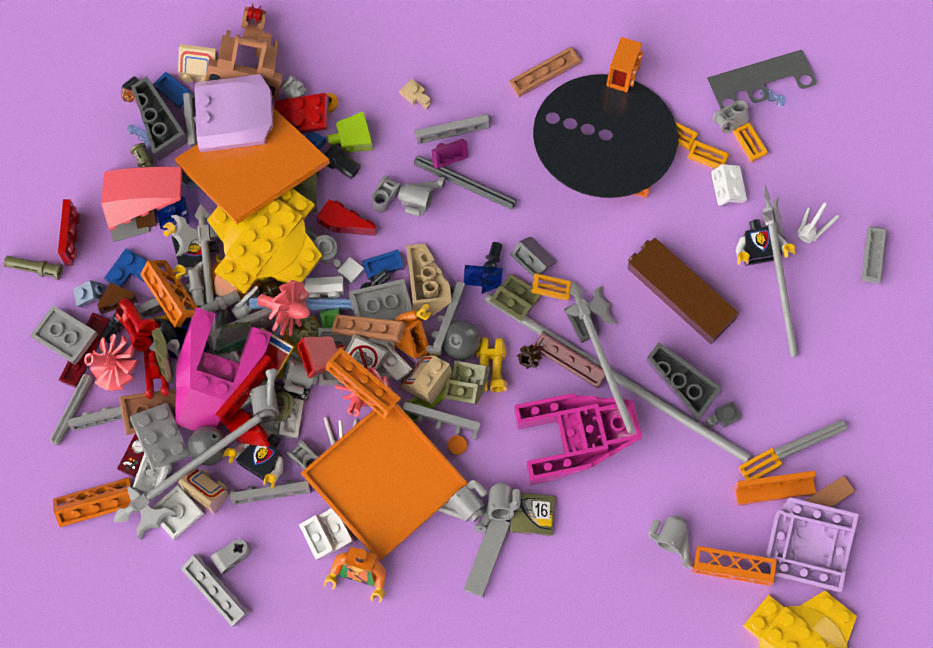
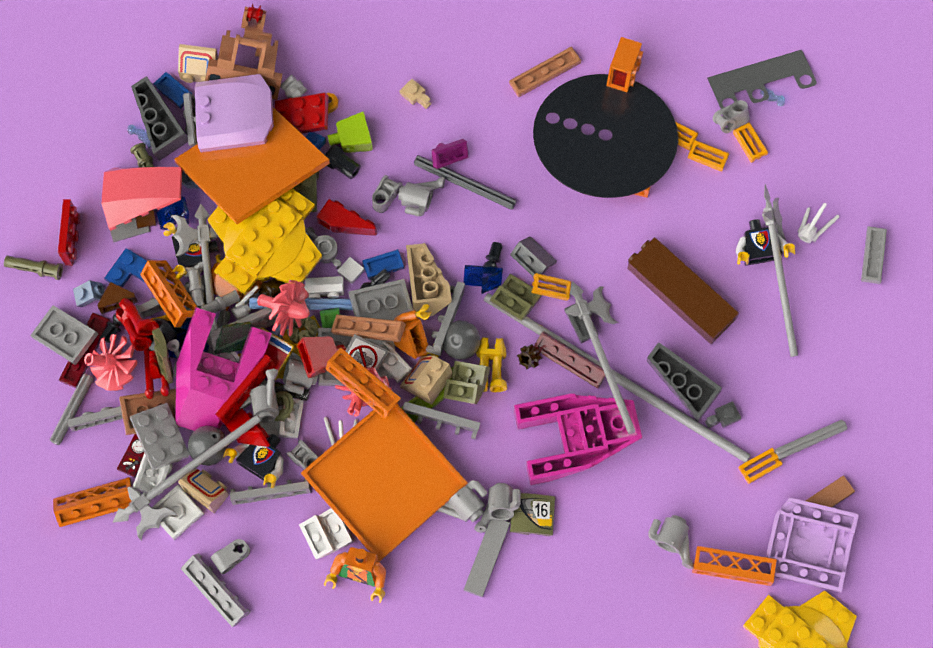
(126, 92): arm -> none
(452, 129): light grey hinge -> none
(457, 445): orange piece -> none
(728, 184): white bracket -> none
(775, 488): orange fence -> none

